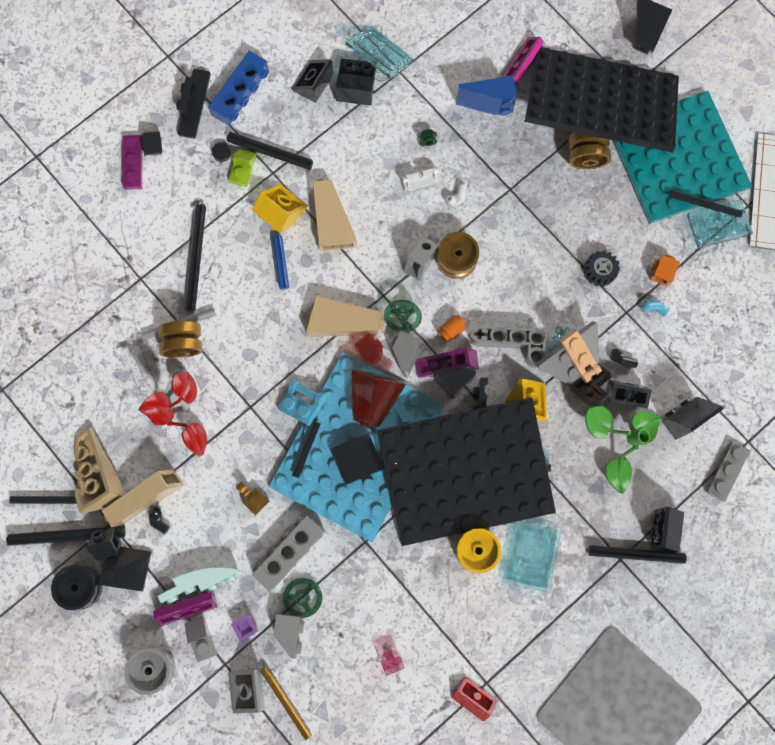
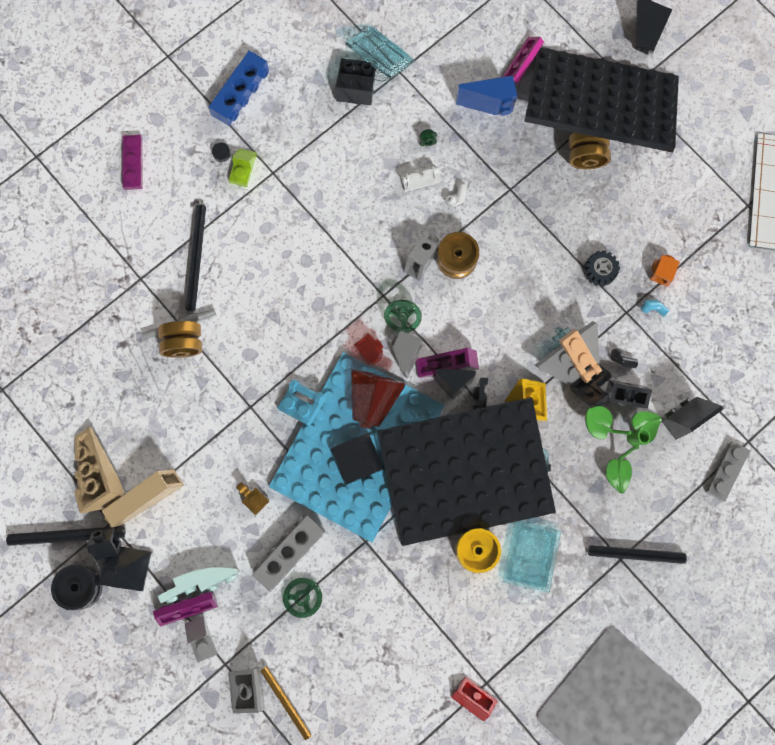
(42, 500): black bar -> none
(149, 682): light grey wheel -> none
(151, 143): black slope -> none
(155, 520): black arm -> none
(159, 411): red plant -> none
(192, 102): black bracket -> none
(244, 627): medium lavender plate -> none
(270, 150): black axle -> none
(279, 207): yellow slope -> none
(280, 262): blue axle -> none
(287, 633): light grey slope -> none
(306, 449): black bar -> none
(314, 79): black slope -> none
(332, 221): tan slope -> none
(342, 319): tan slope -> none
(392, 664): clear pink tile -> none
(451, 328): orange brick -> none
(508, 342): light grey beam -> none
(666, 529): black slope -> none
(700, 166): teal plate -> none
(706, 204): black bar -> none
(714, 227): clear light blue plate -> none

